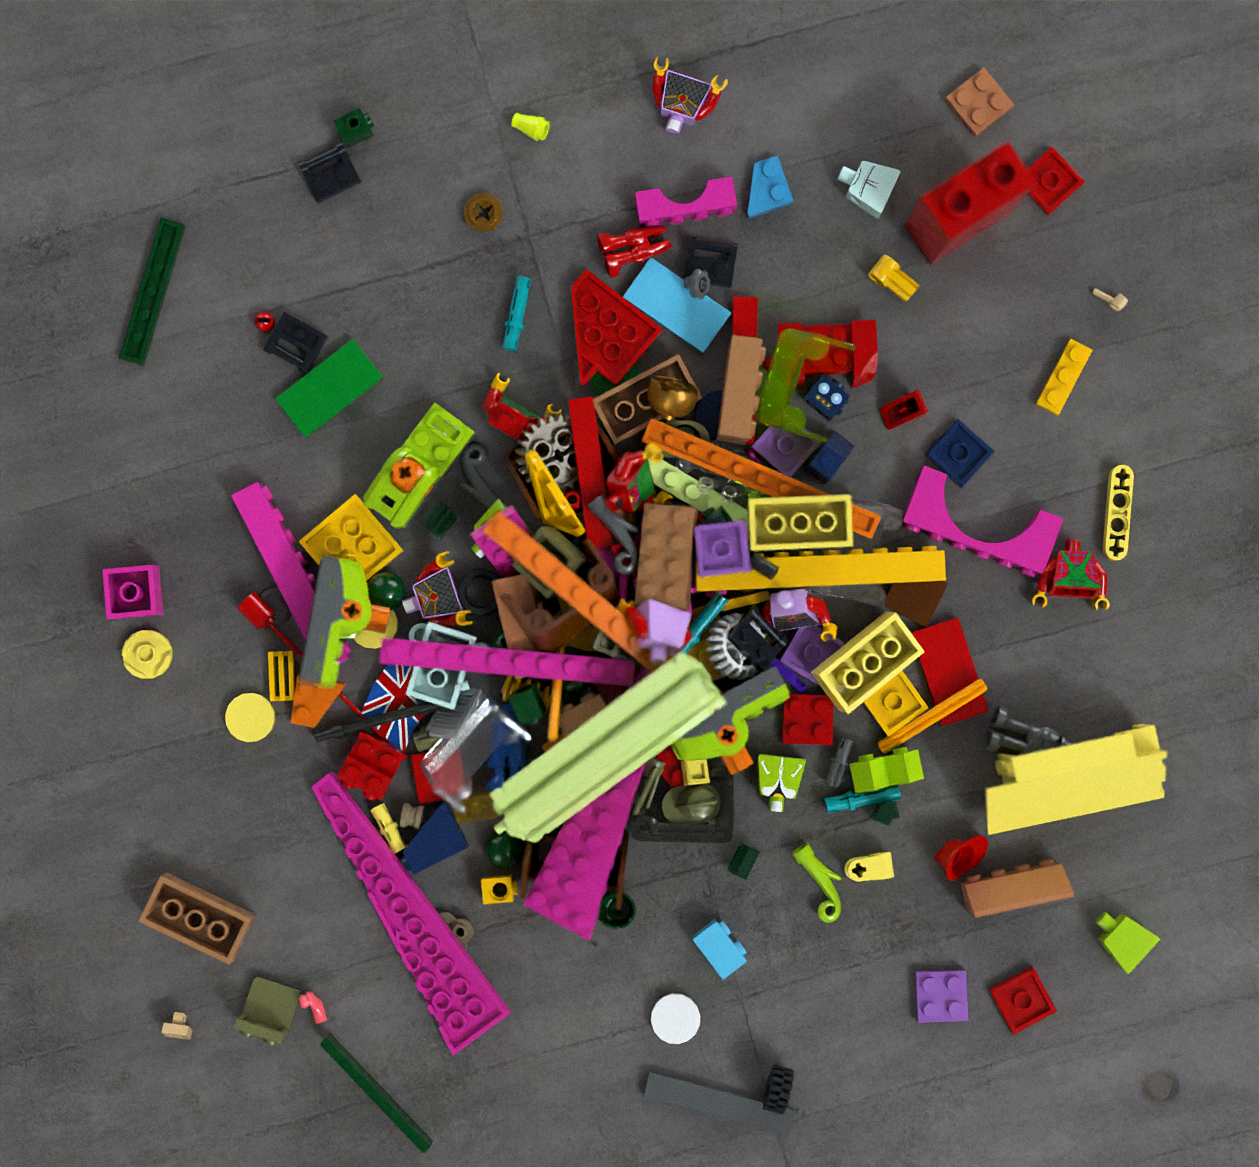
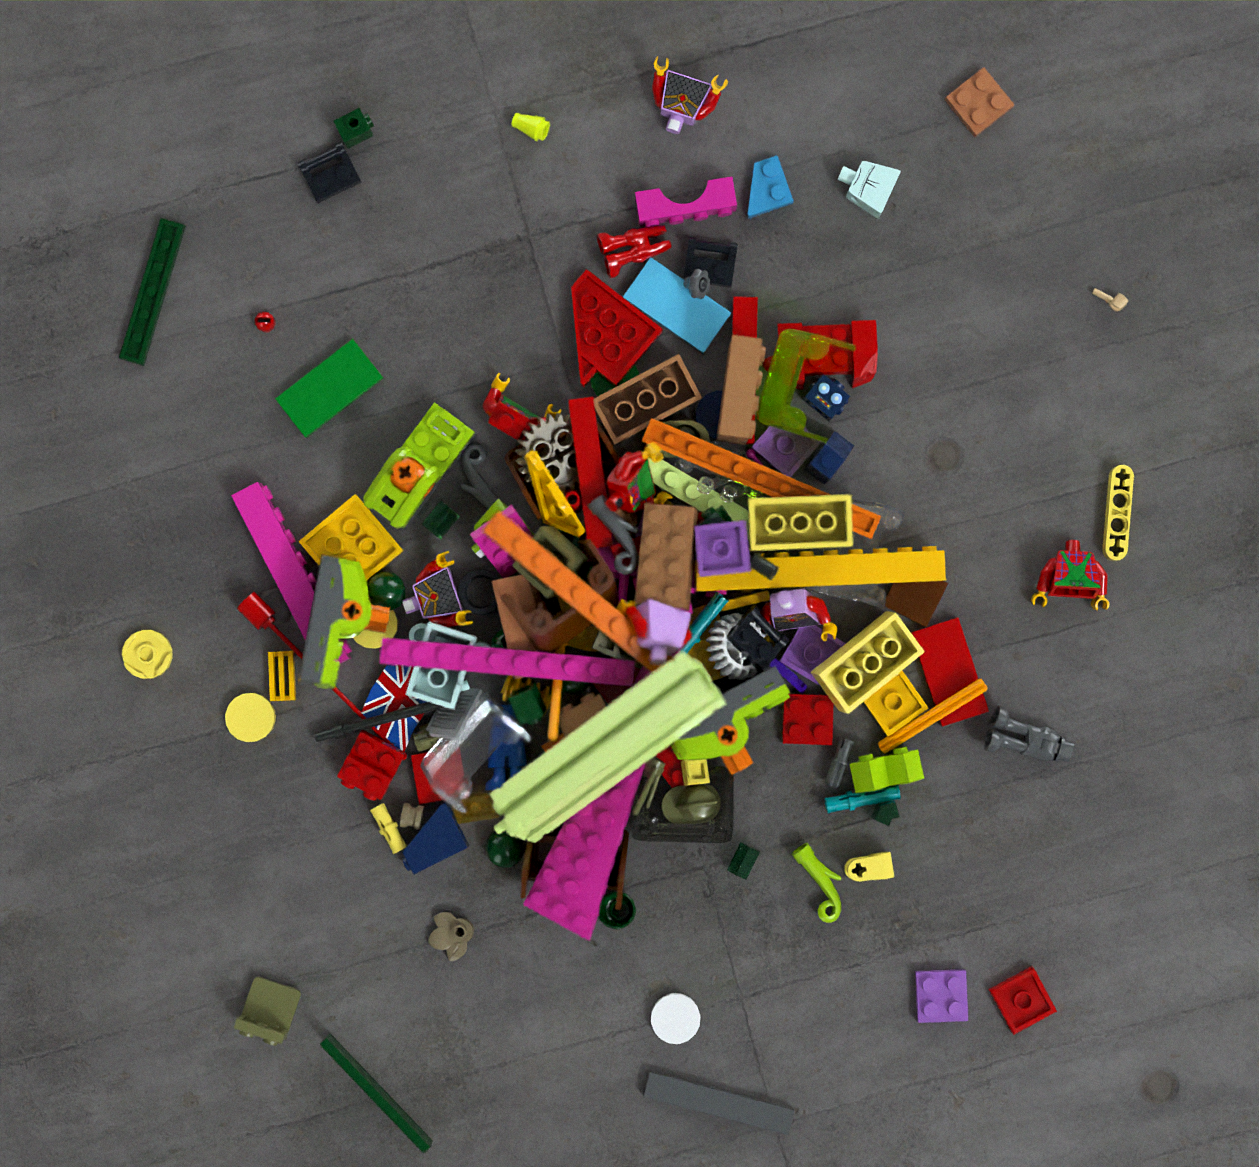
(132, 592): dark pink brick -> none
(177, 1028): tan tile -> none
(197, 918): medium nougat brick -> none
(300, 336): black plate -> none
(312, 703): orange wing -> none
(316, 1005): coral arm -> none
(443, 969): dark pink wing -> none
(484, 201): pearl gold gear -> none
(489, 894): yellow brick -> none
(515, 319): teal pin -> none
(672, 397): pearl gold cylinder -> none
(719, 948): medium azure brick -> none
(778, 1089): black tyre -> none
(779, 778): lime torso -> none
(888, 274): yellow piece -> none
(903, 410): red slope -> none
(928, 513): dark pink arch -> none
(959, 453): dark blue tile -> none
(961, 856): red piece -> none
(969, 203): red brick -> none
(1015, 888): nougat slope -> none
(1053, 180): red tile -> none
(1063, 377): yellow plate -> none
(1076, 780): light yellow panel -> none
(1125, 940): lime torso -> none

